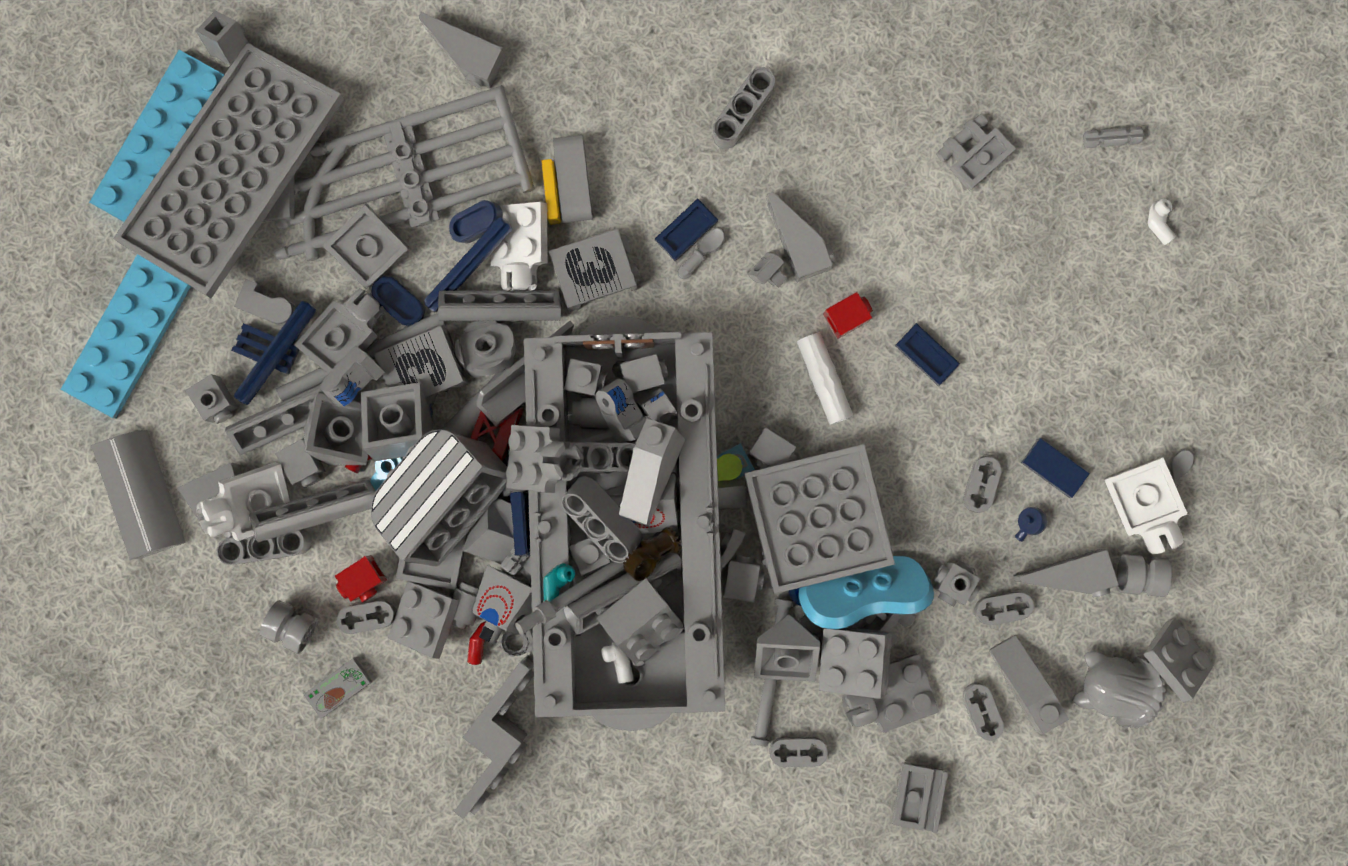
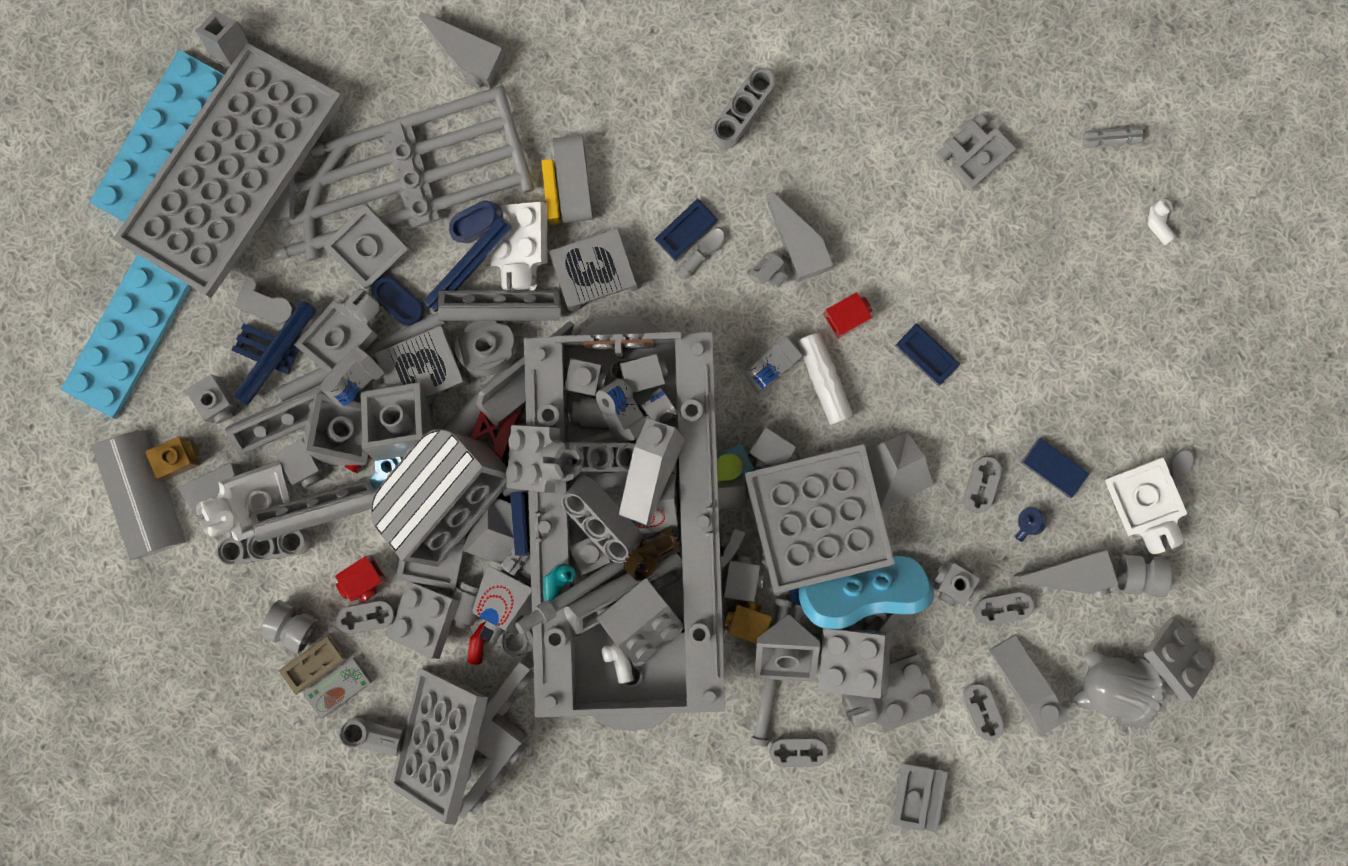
(173, 457): none -> pearl gold brick
(313, 664): none -> dark tan plate
(374, 736): none -> light grey piece
(438, 745): none -> light grey plate
(747, 621): none -> pearl gold brick
(773, 364): none -> light grey leg
(898, 469): none -> light grey slope

